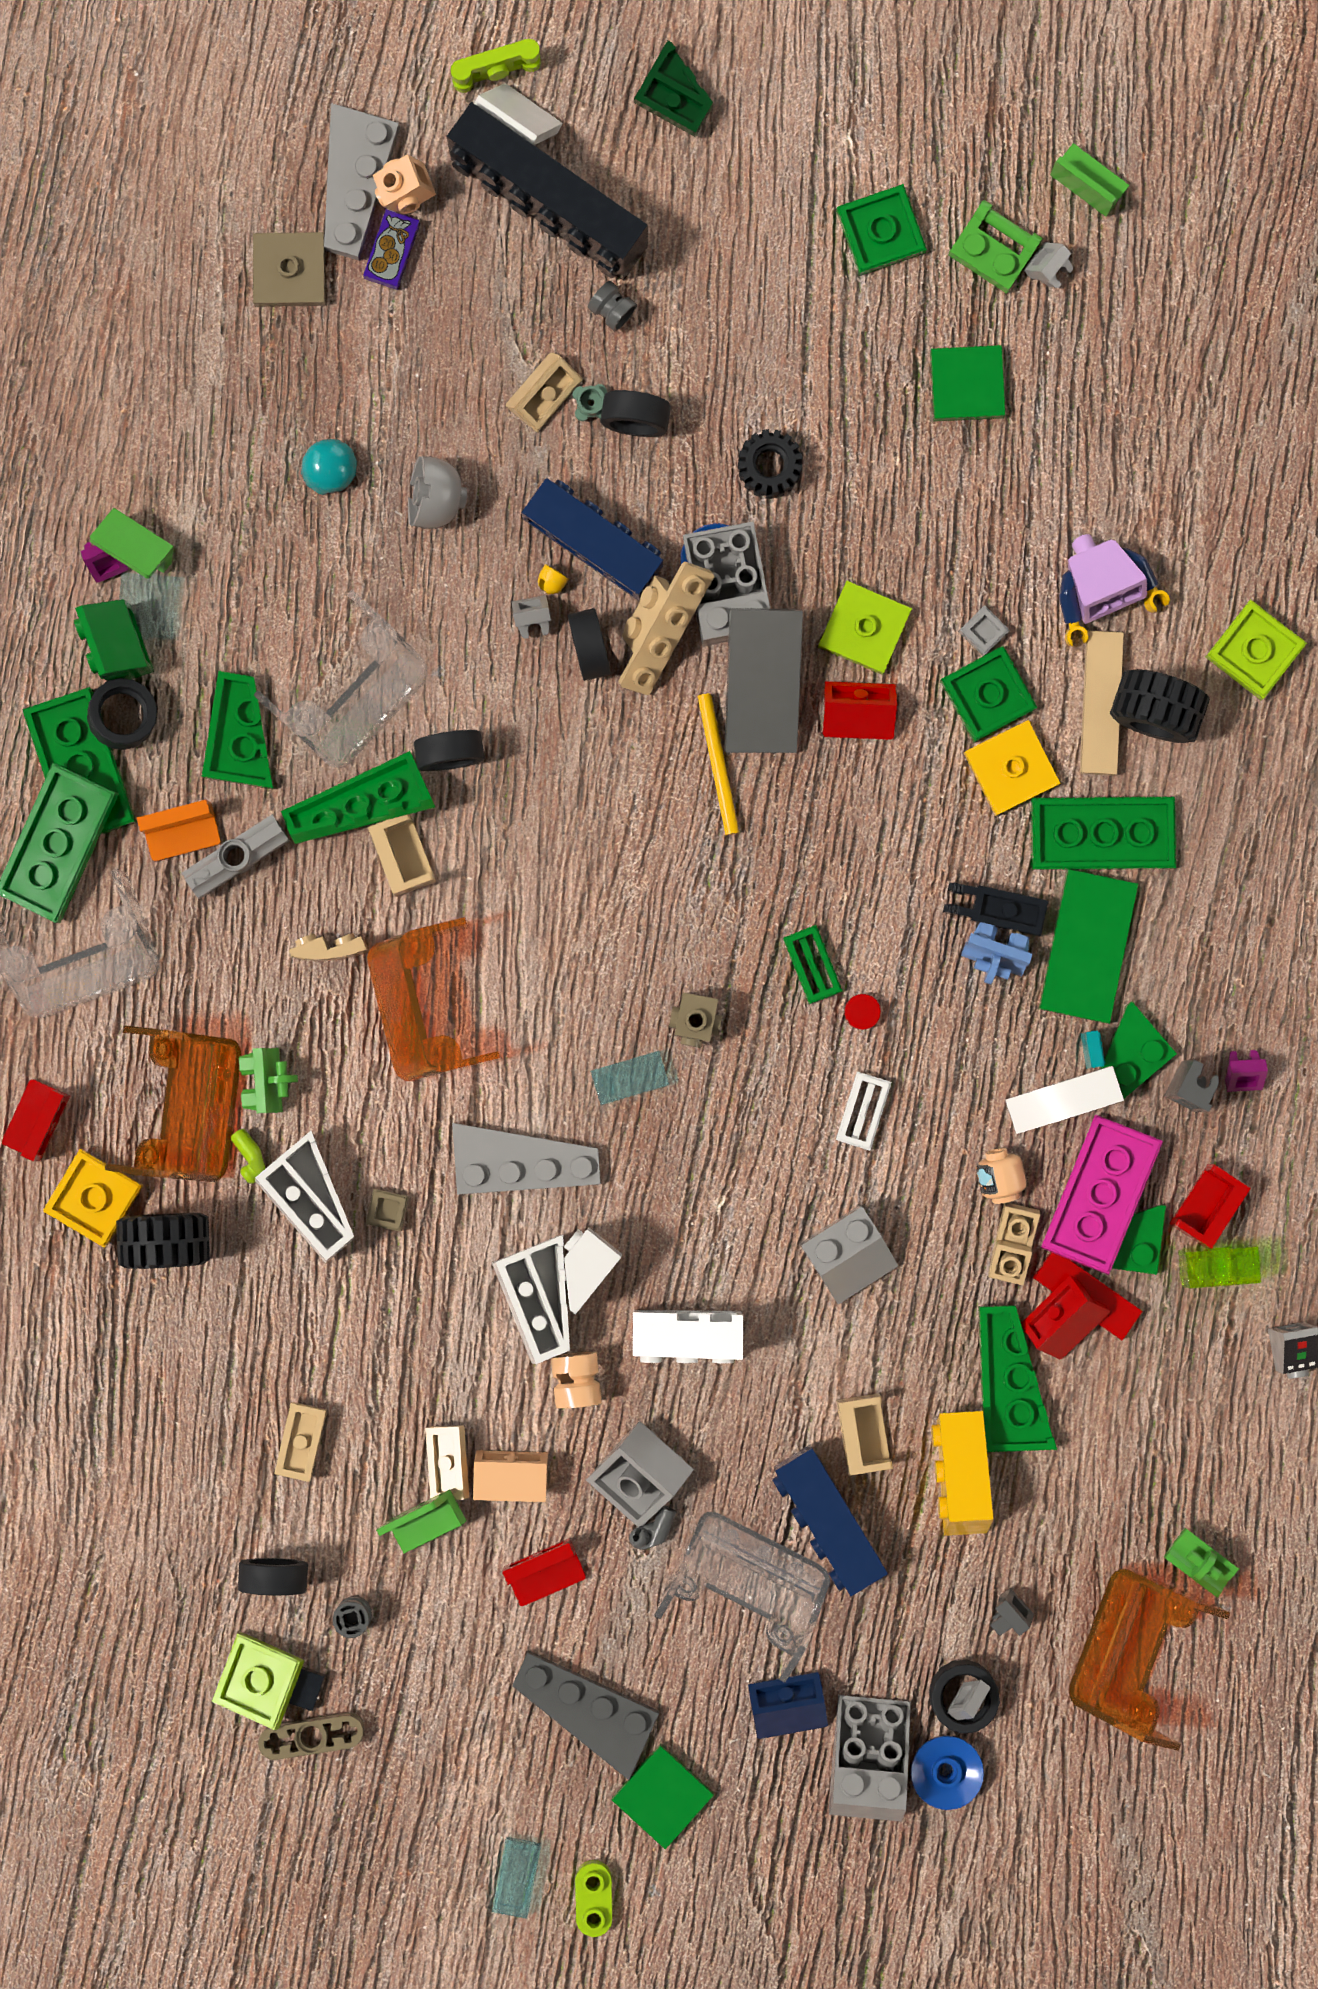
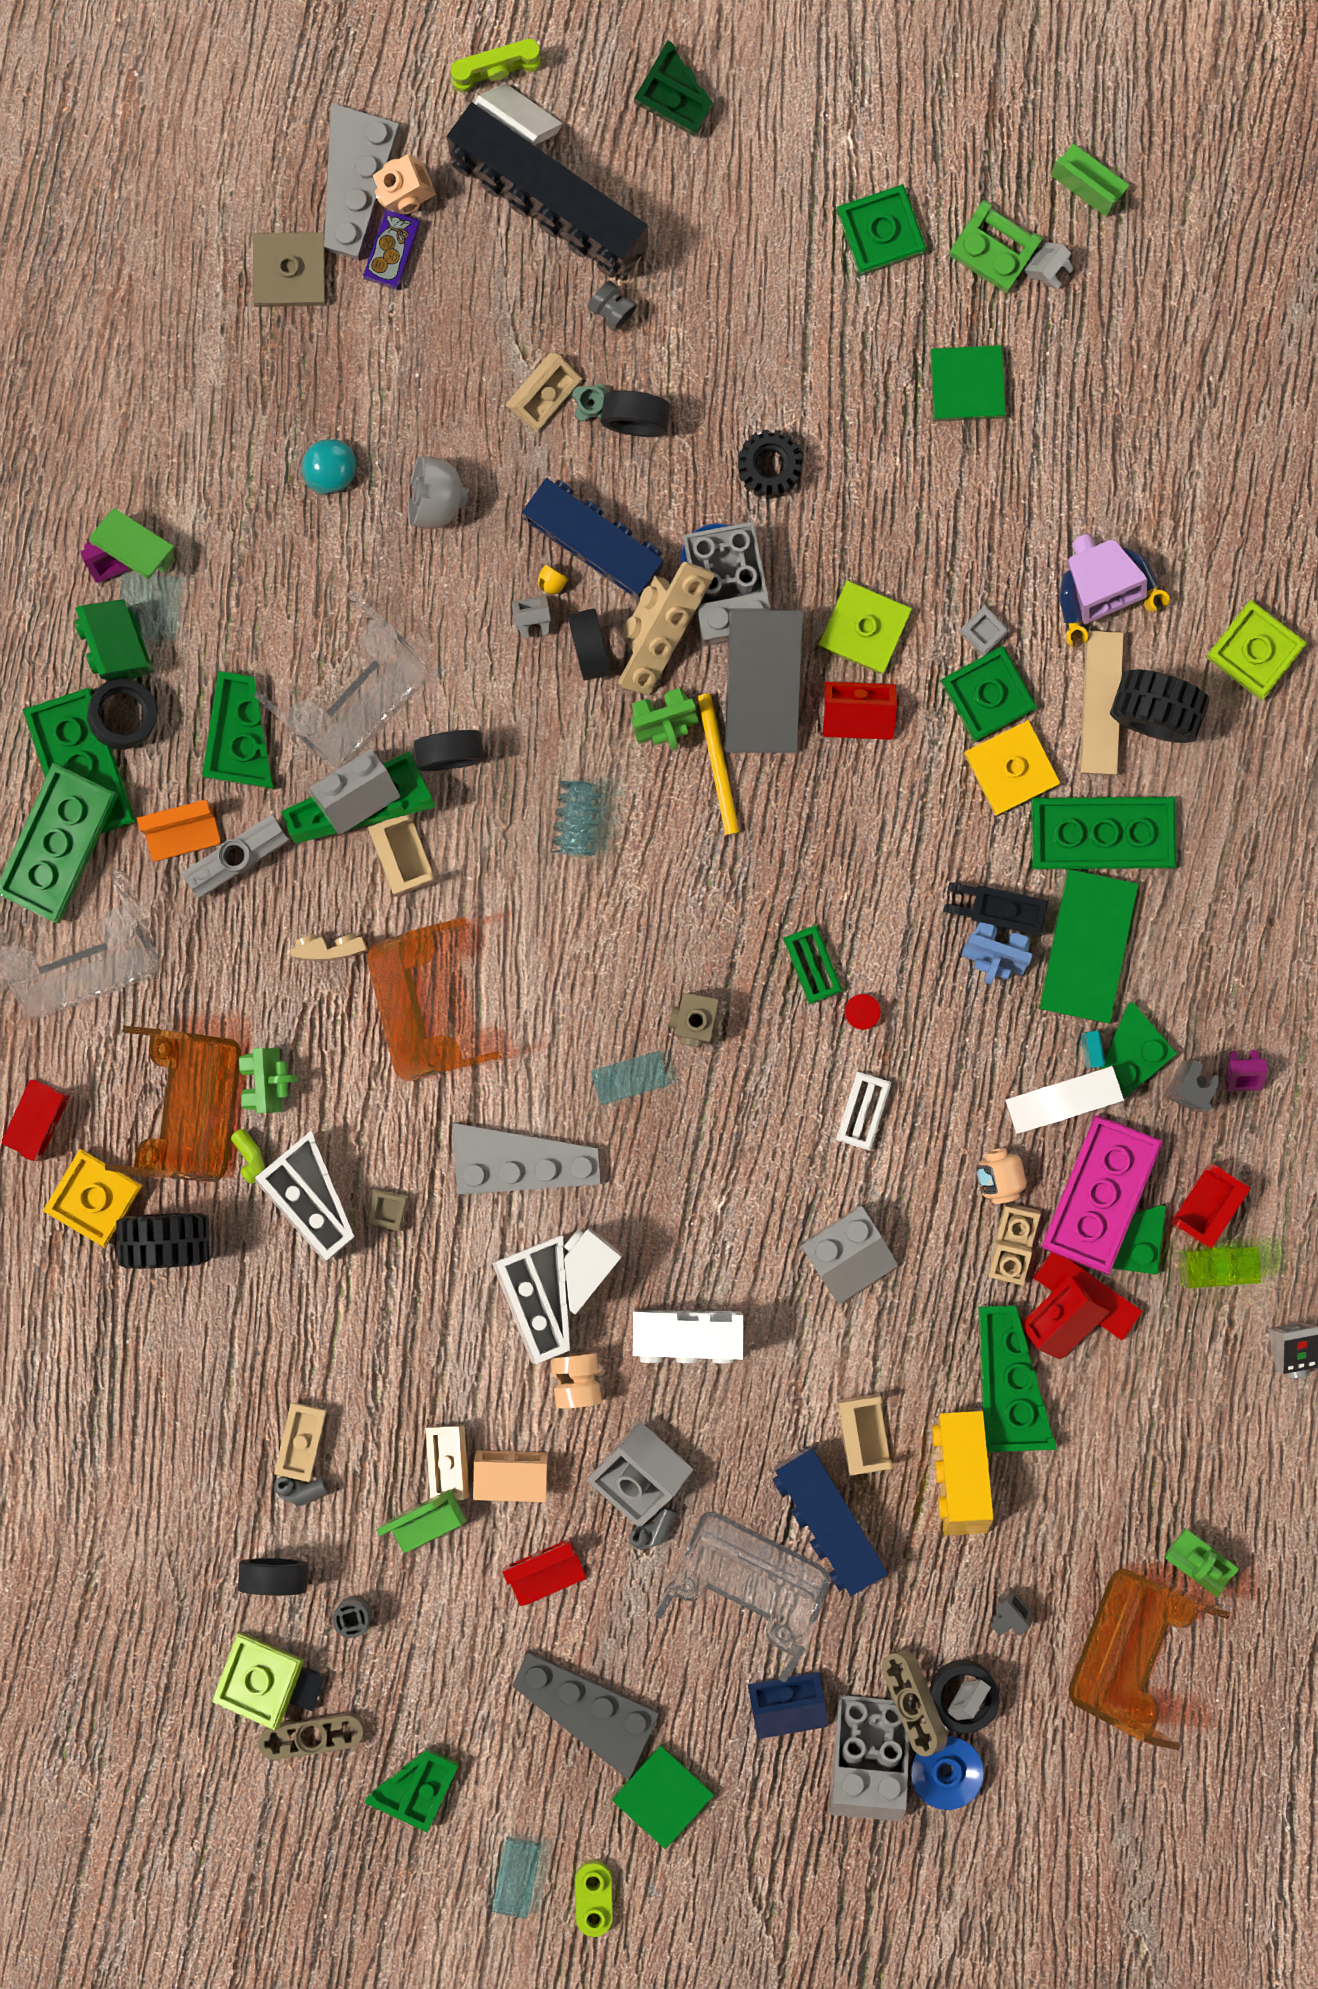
(300, 1492): none -> dark grey arm
(354, 792): none -> light grey slope
(415, 1789): none -> green wing
(576, 819): none -> clear light blue piece
(664, 723): none -> bright green hips
(933, 1725): none -> dark tan beam

